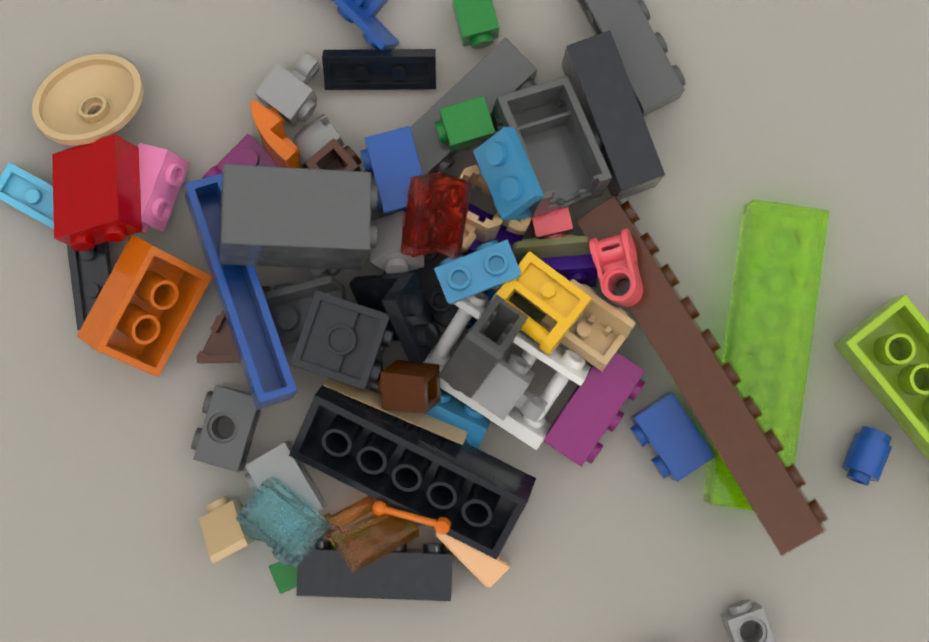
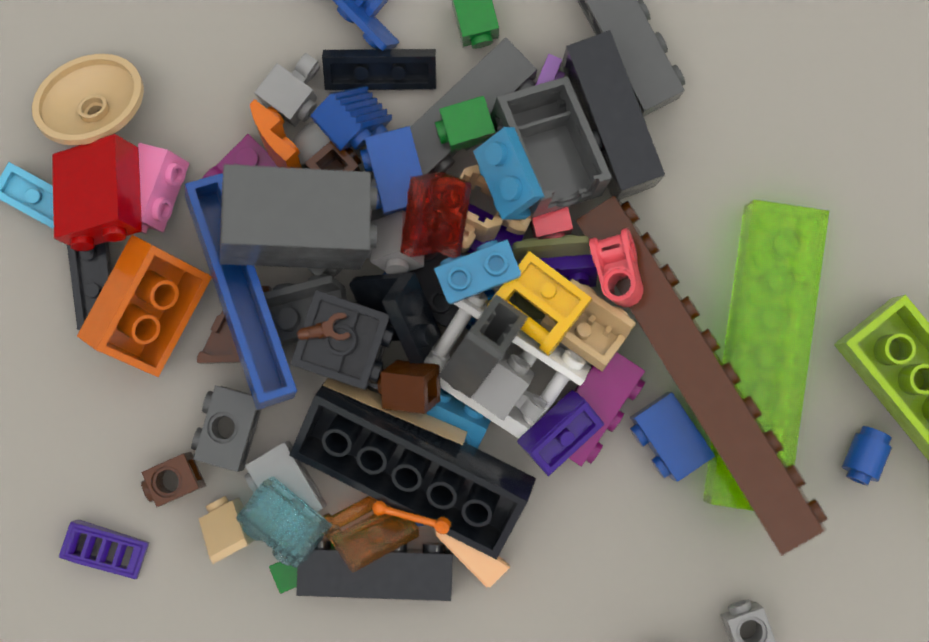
(70, 553): none -> dark purple slope
(188, 475): none -> reddish brown brick
(324, 329): none -> reddish brown piece
(350, 117): none -> blue brick
(550, 70): none -> medium lavender plate
(560, 432): none -> dark purple slope

